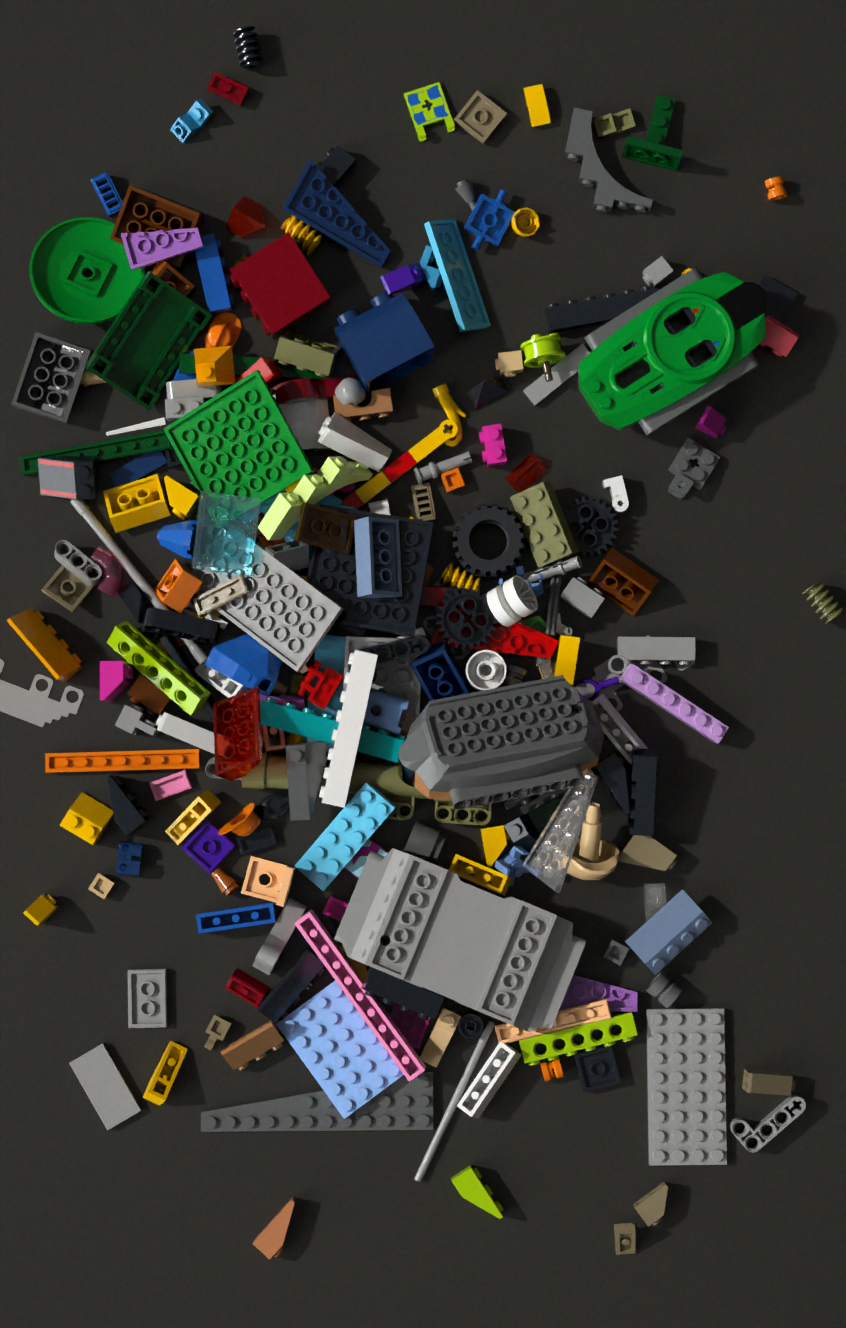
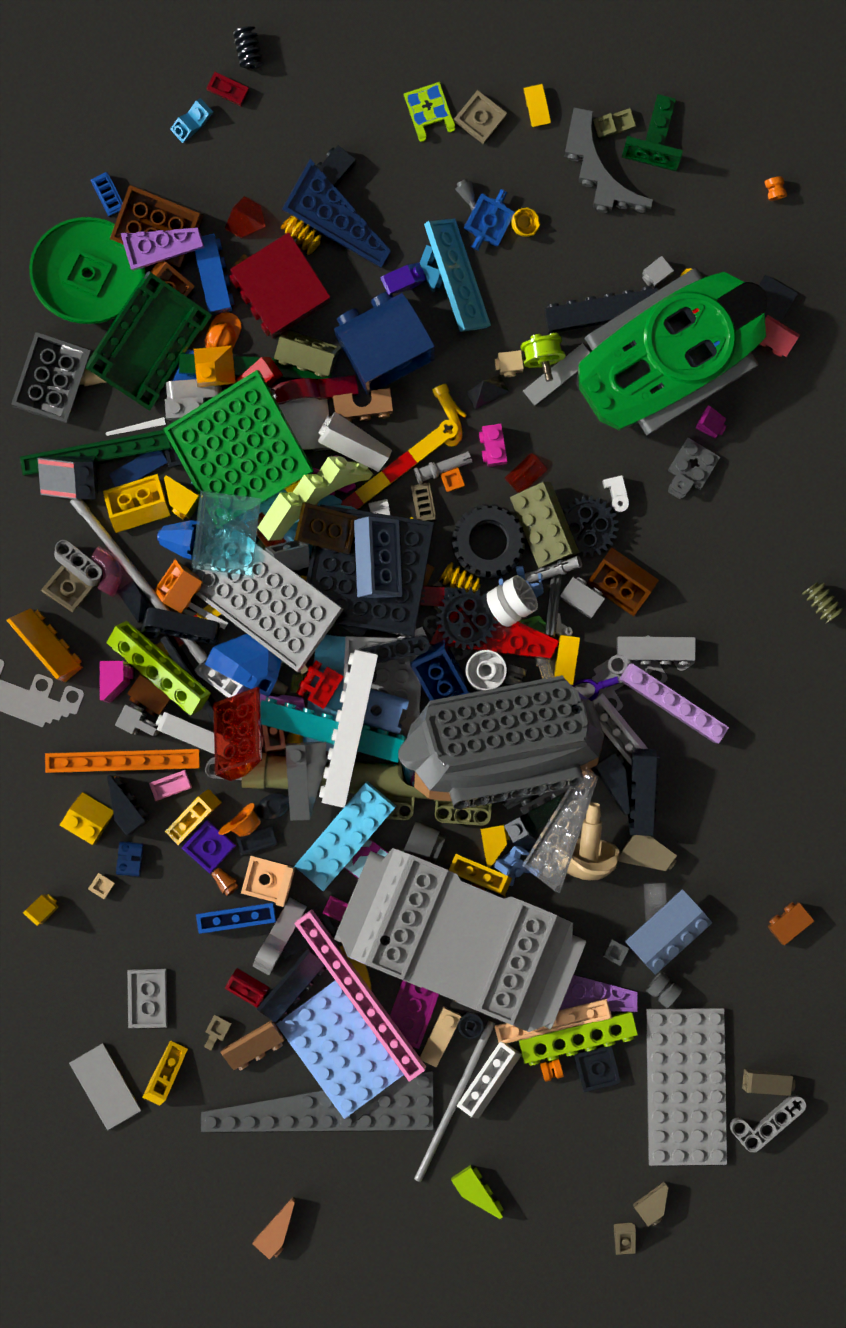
(221, 595): tile -> none
(350, 391): light grey hair -> none
(403, 993): black wedge -> none
(790, 923): none -> dark orange brick

